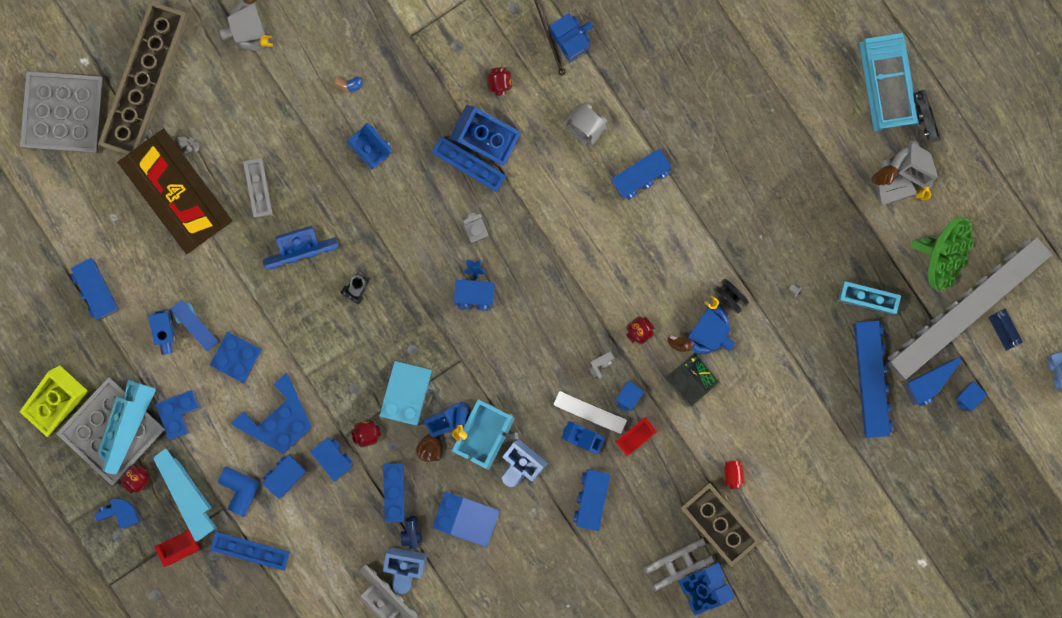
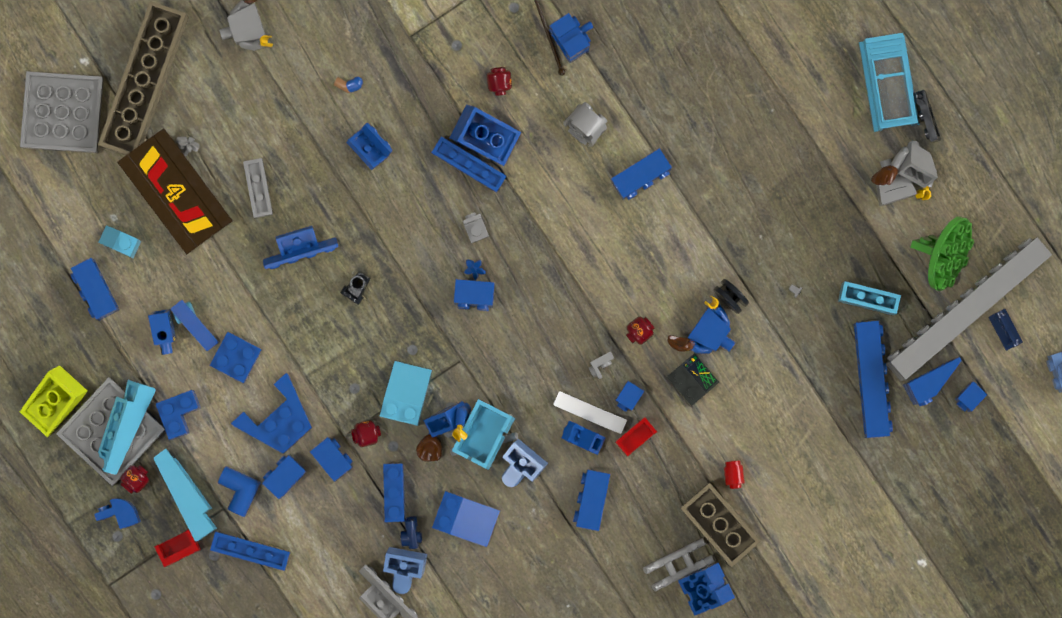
(119, 241): none -> medium azure slope

